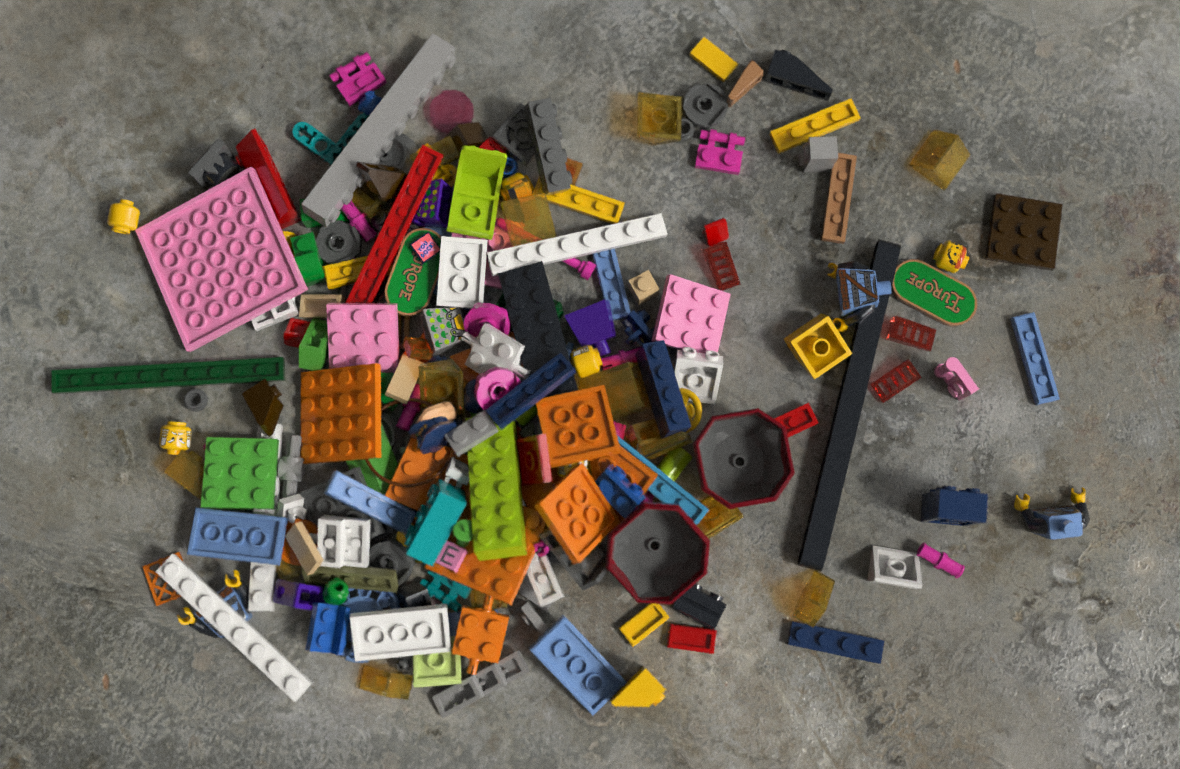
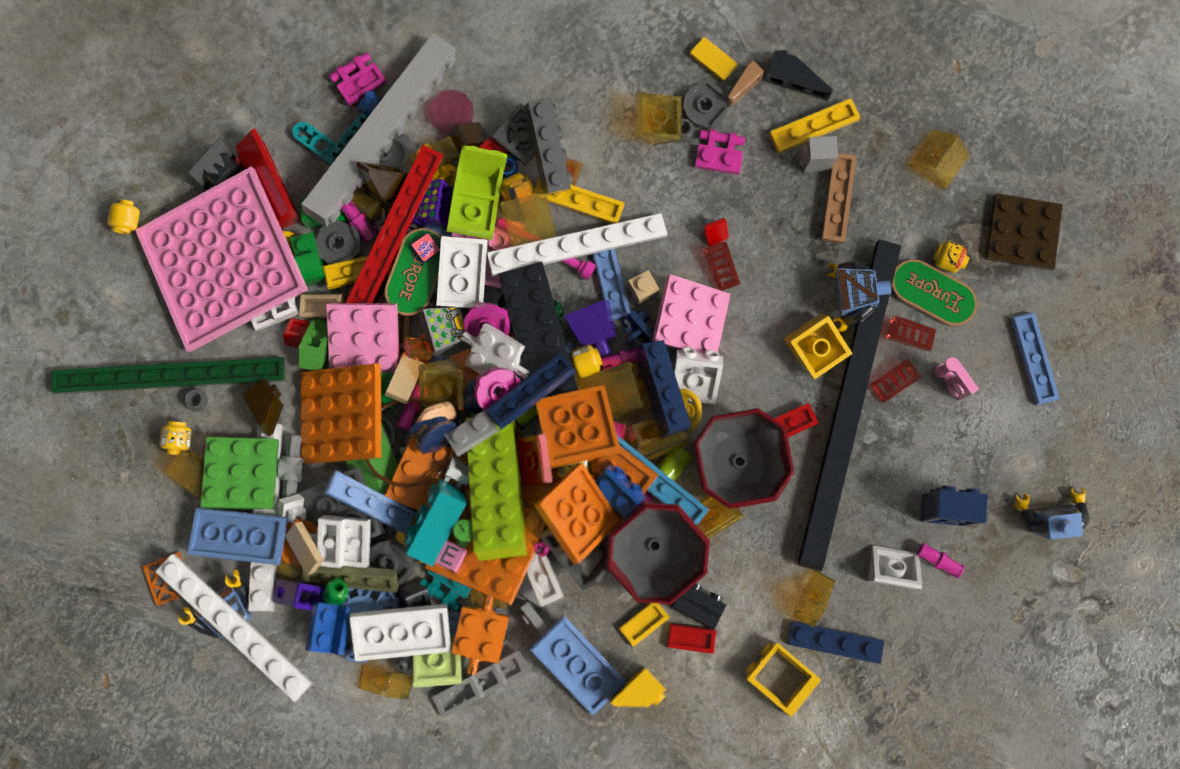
(800, 693): none -> yellow window

